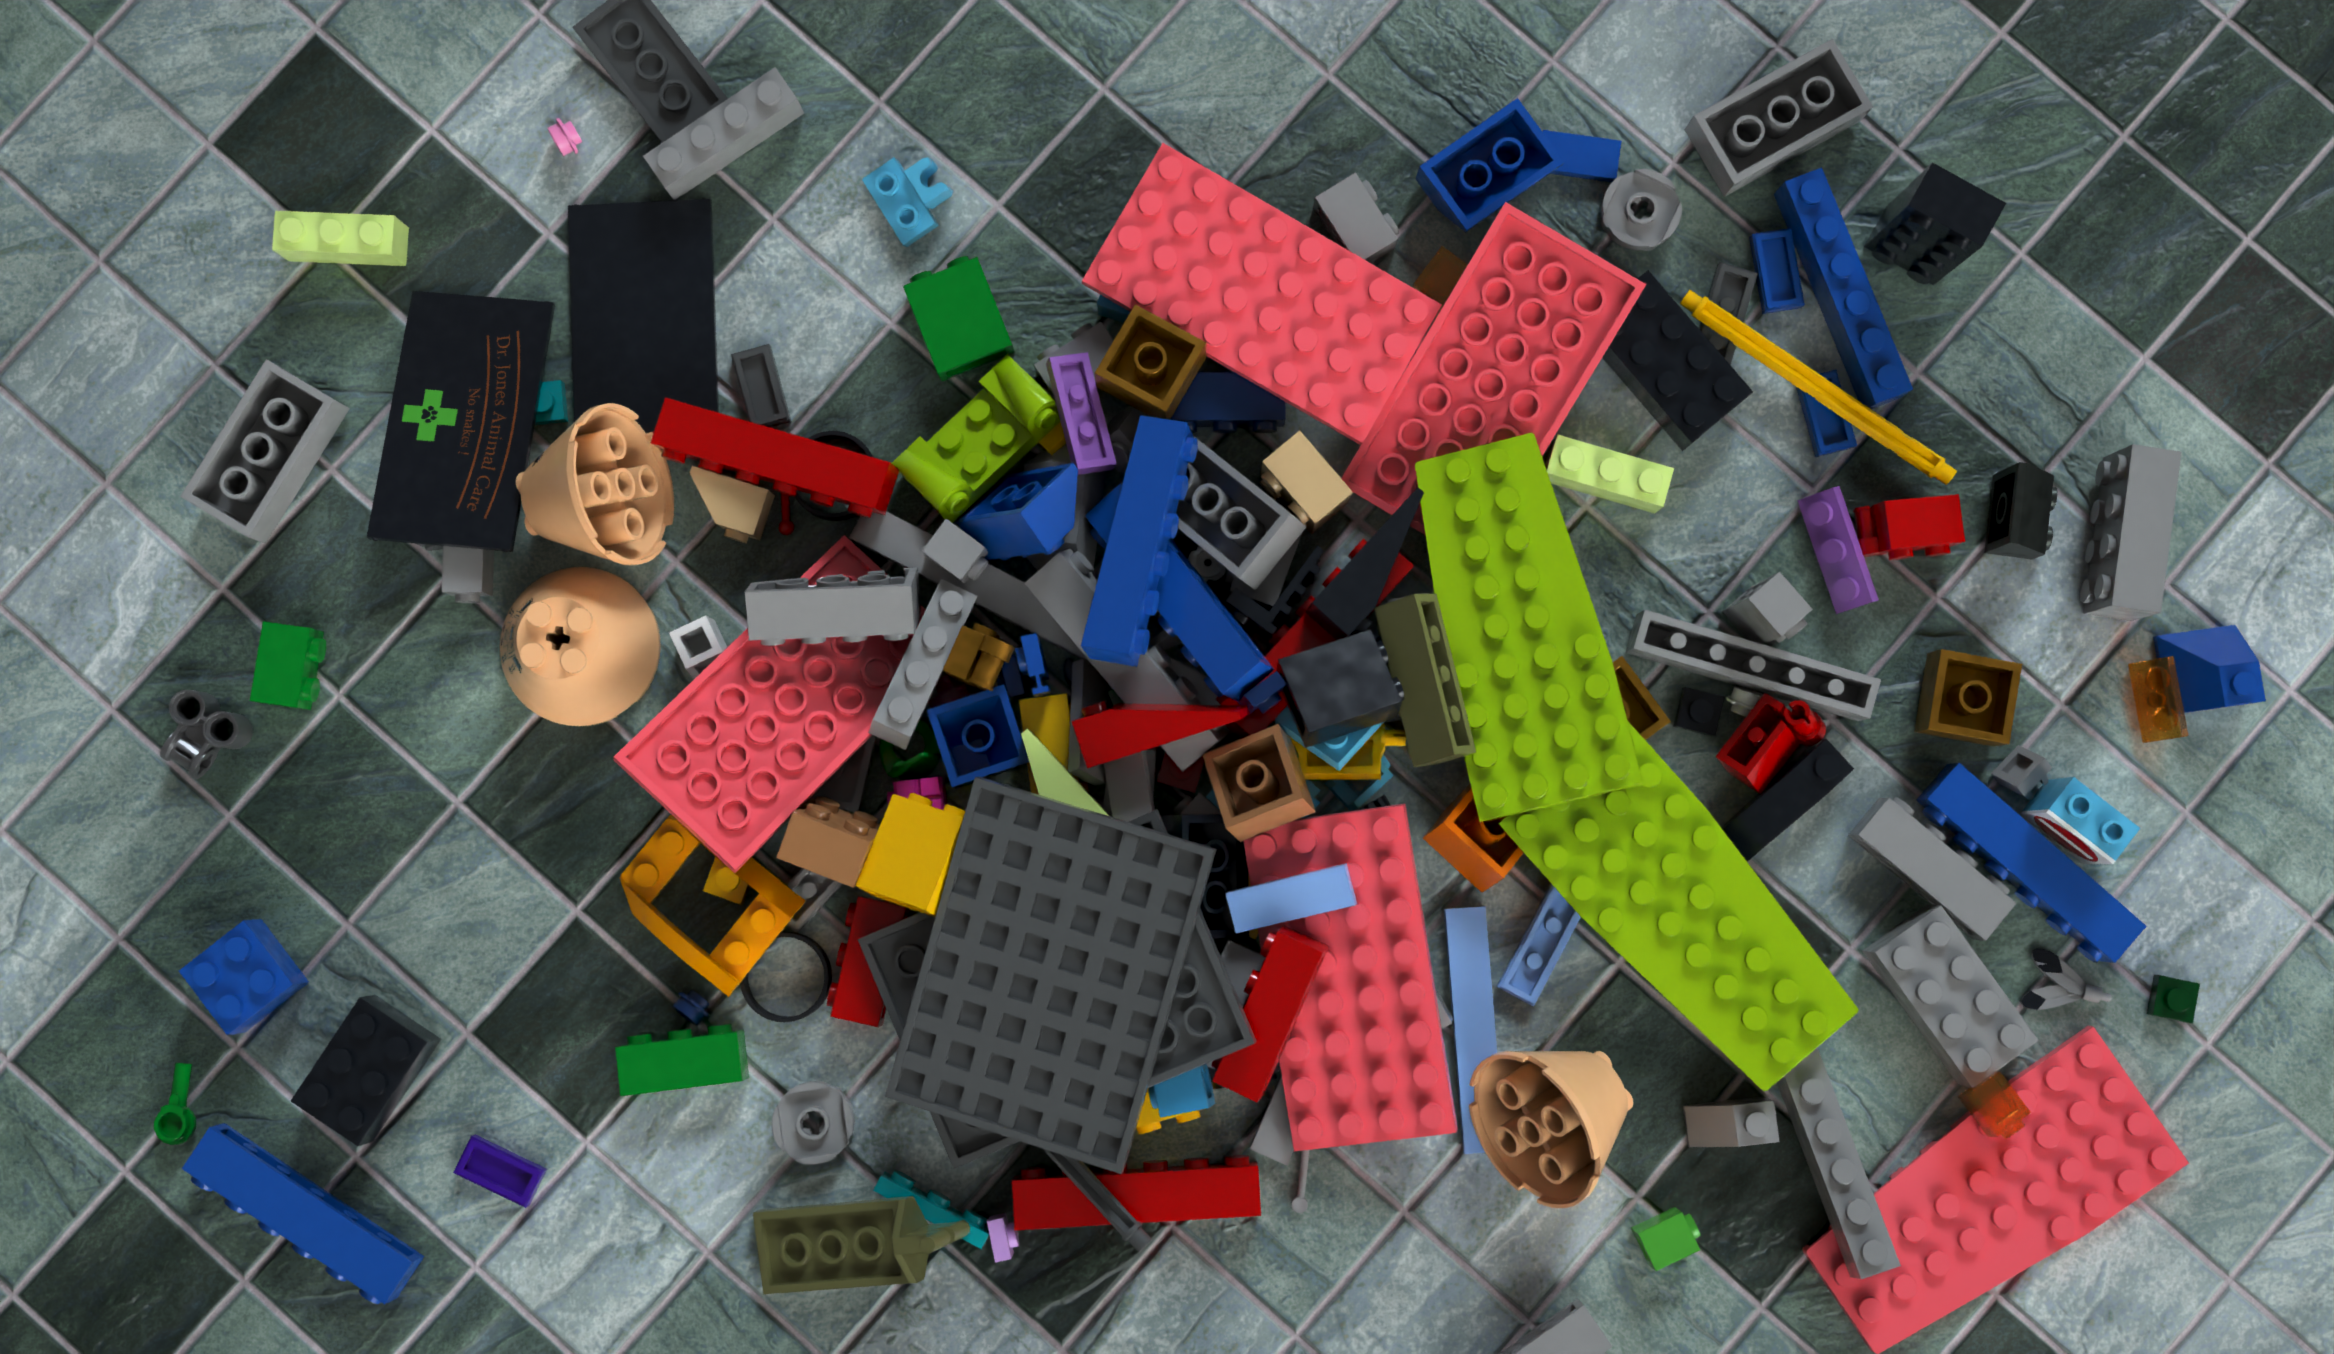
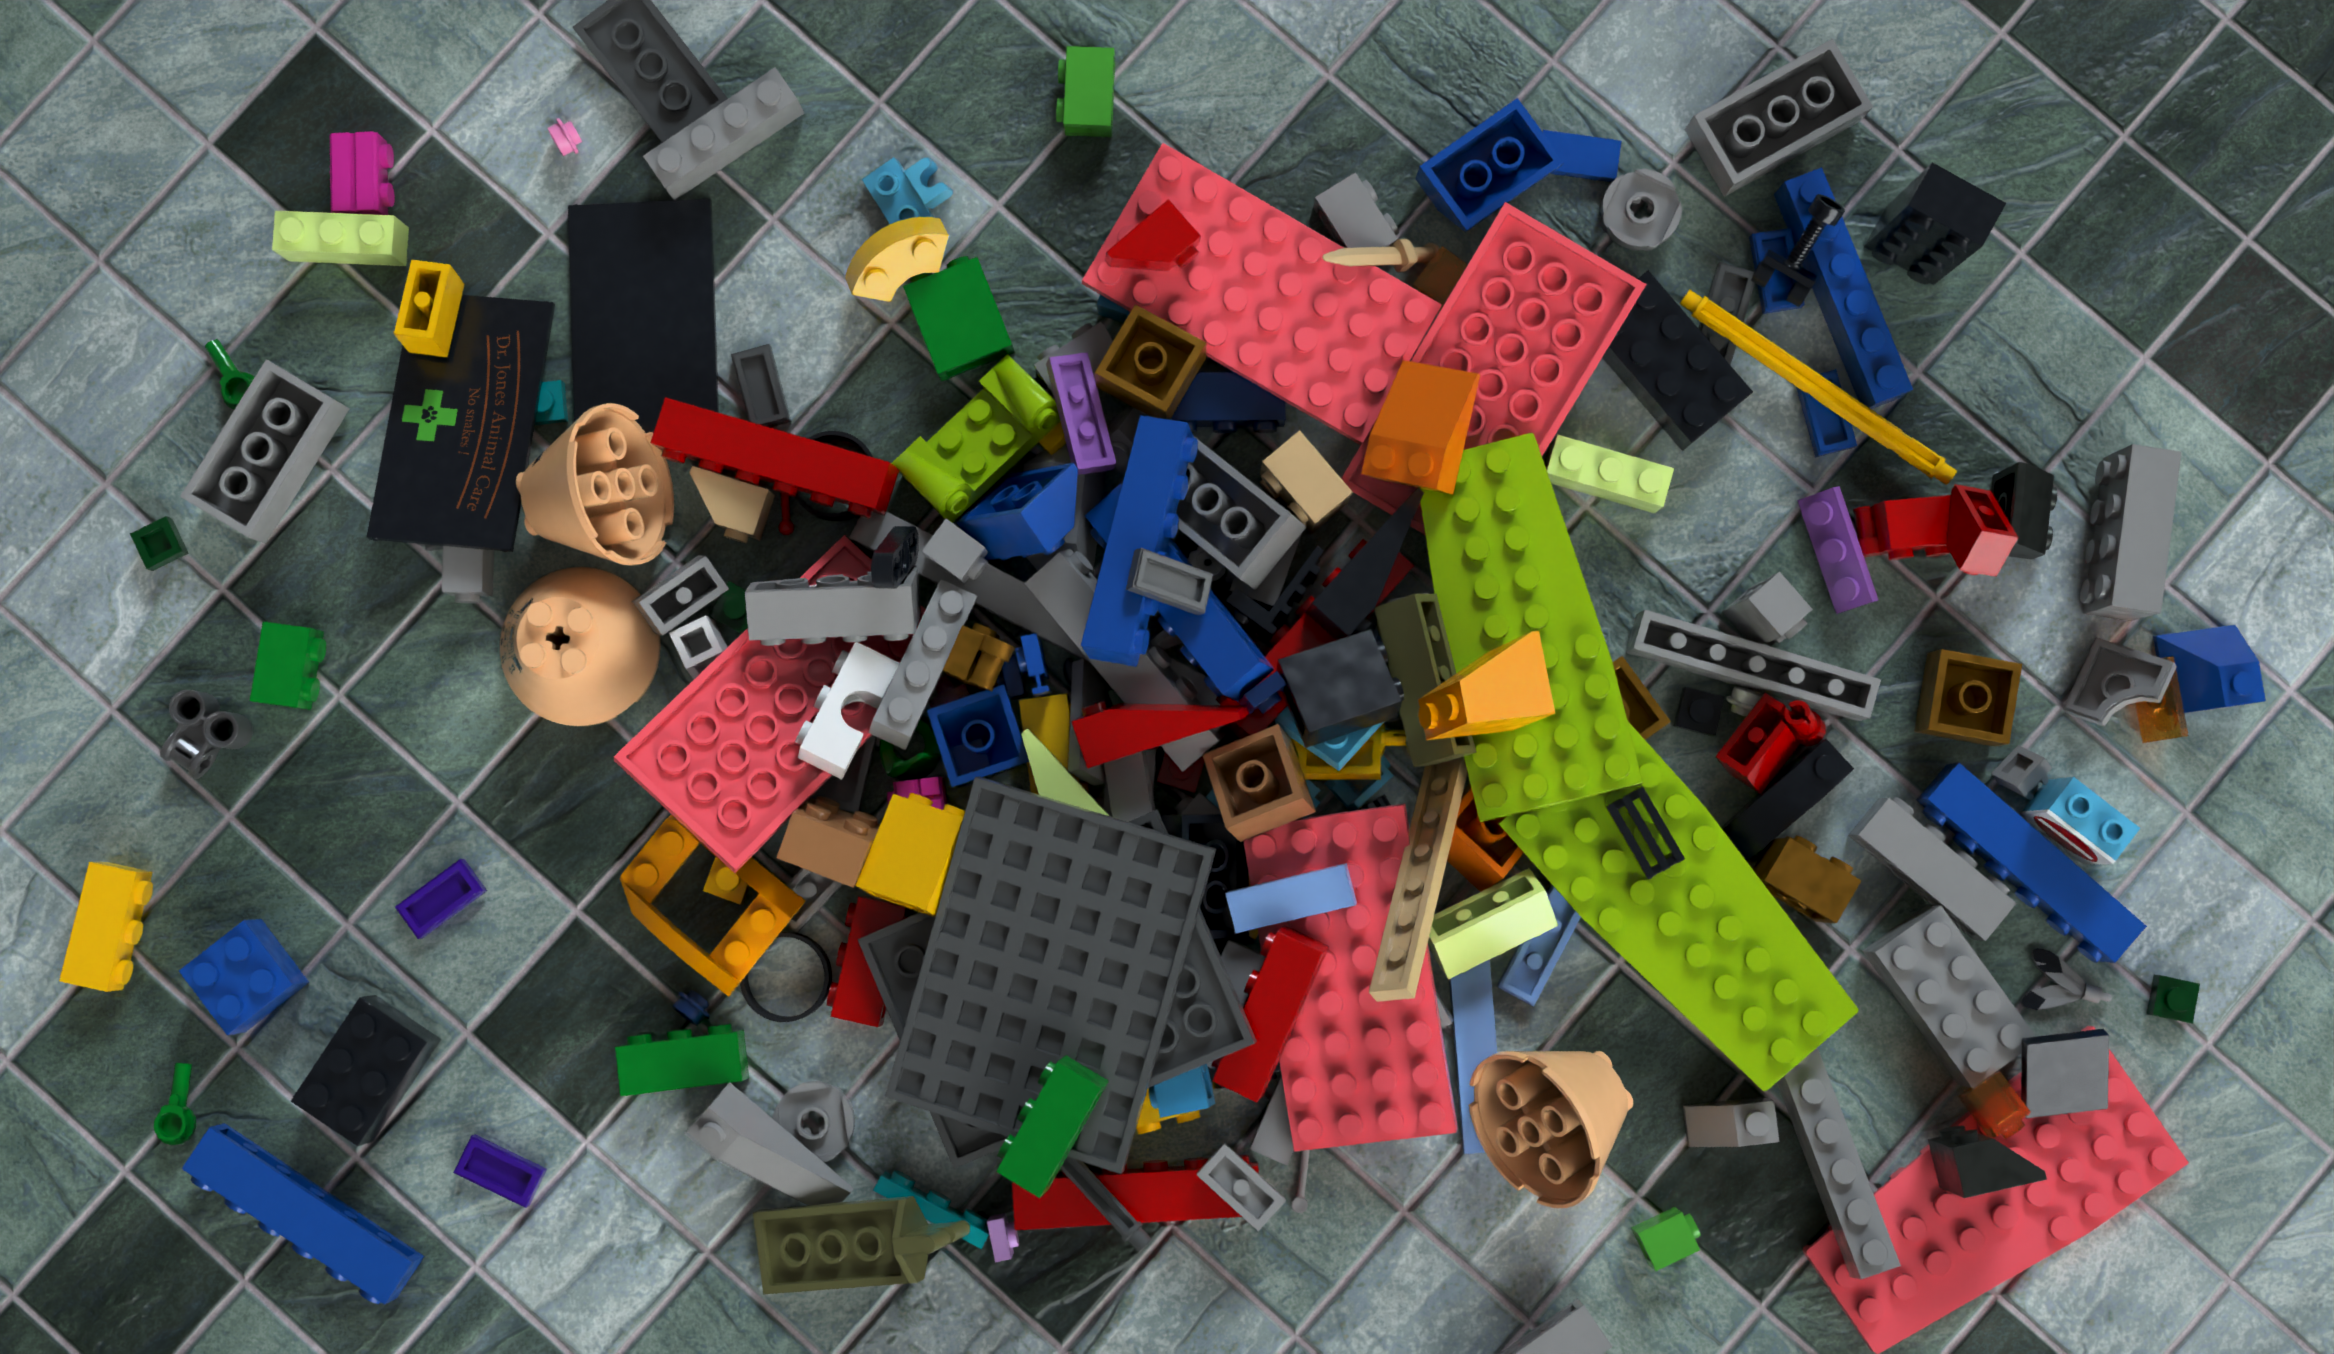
(106, 926): none -> yellow brick
(159, 543): none -> dark green plate
(234, 382): none -> green plate
(360, 173): none -> dark pink brick
(429, 308): none -> yellow brick
(441, 898): none -> dark purple tile
(680, 595): none -> light grey brick
(731, 608): none -> dark green plate
(753, 1143): none -> light grey wedge
(861, 678): none -> white arch
(894, 557): none -> black beam
(896, 255): none -> yellow brick
(1050, 1125): none -> green brick
(1088, 91): none -> bright green brick
(1157, 242): none -> red slope
(1169, 581): none -> dark grey tile
(1241, 1186): none -> light grey plate
(1399, 254): none -> tan sword
(1419, 882): none -> tan plate
(1422, 427): none -> orange slope
(1490, 923): none -> yellowish green brick
(1491, 694): none -> light orange slope
(1663, 863): none -> black tile
(1805, 879): none -> pearl gold brick
(1824, 212): none -> black bar
(1978, 531): none -> red slope
(1978, 1164): none -> pearl dark grey slope
(2065, 1073): none -> tile
(2116, 678): none -> light grey tile

